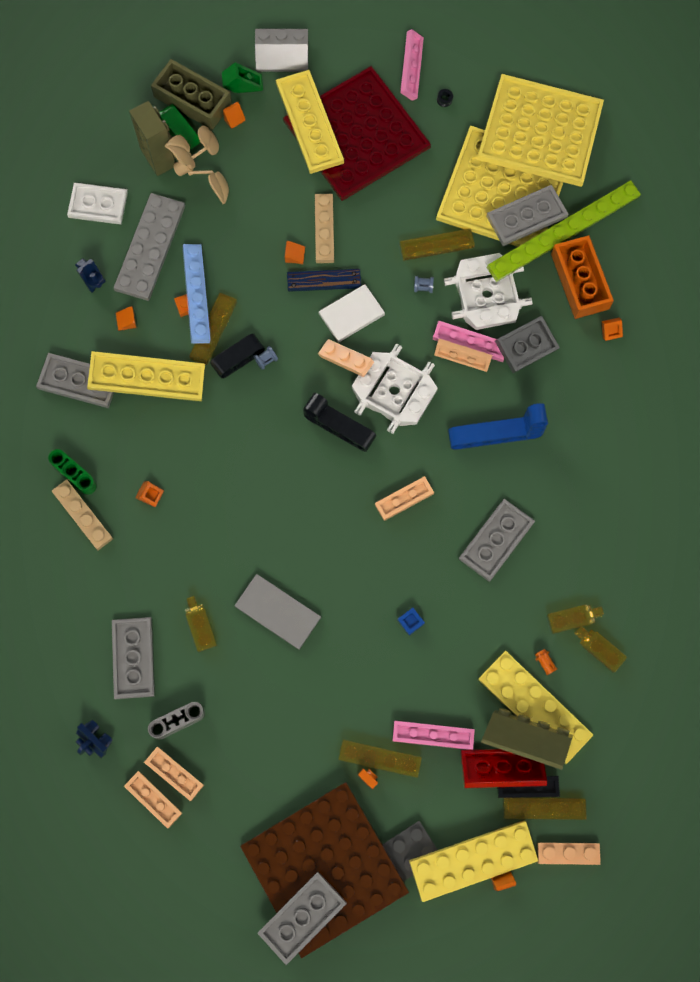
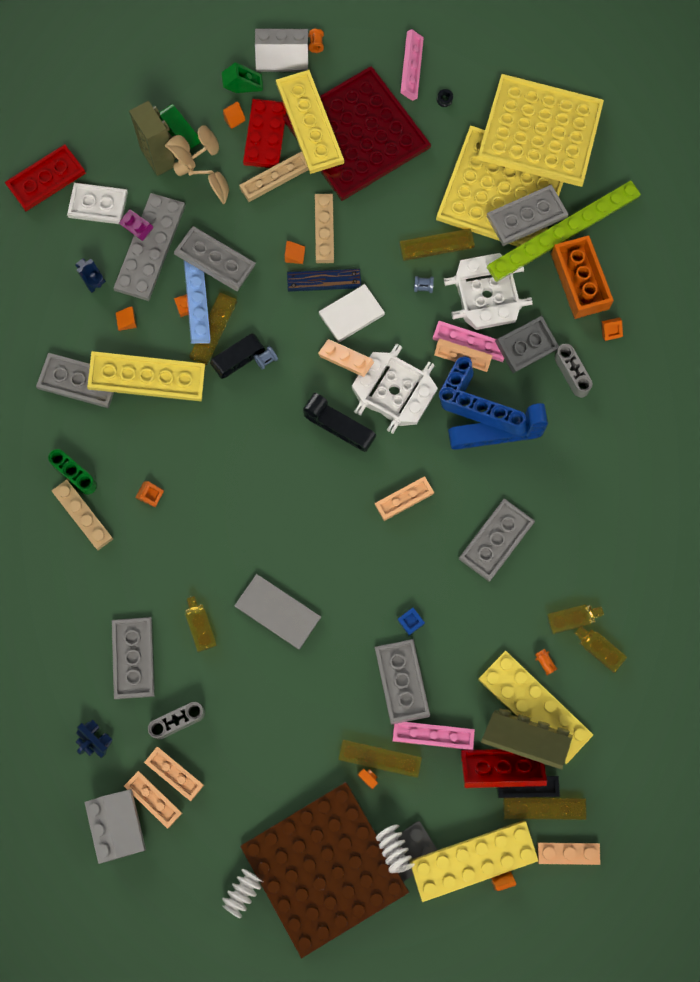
(45, 177): none -> red plate
(115, 826): none -> light grey slope
(136, 225): none -> magenta plate
(191, 94): olive brick -> none
(214, 258): none -> light grey tile
(242, 893): none -> white piece
(265, 134): none -> red plate
(274, 177): none -> tan plate
(302, 918): light grey plate -> none
(316, 40): none -> orange bush
(393, 850): none -> white piece
(402, 682): none -> light grey tile
(475, 403): none -> blue beam
(570, 376): none -> light grey beam

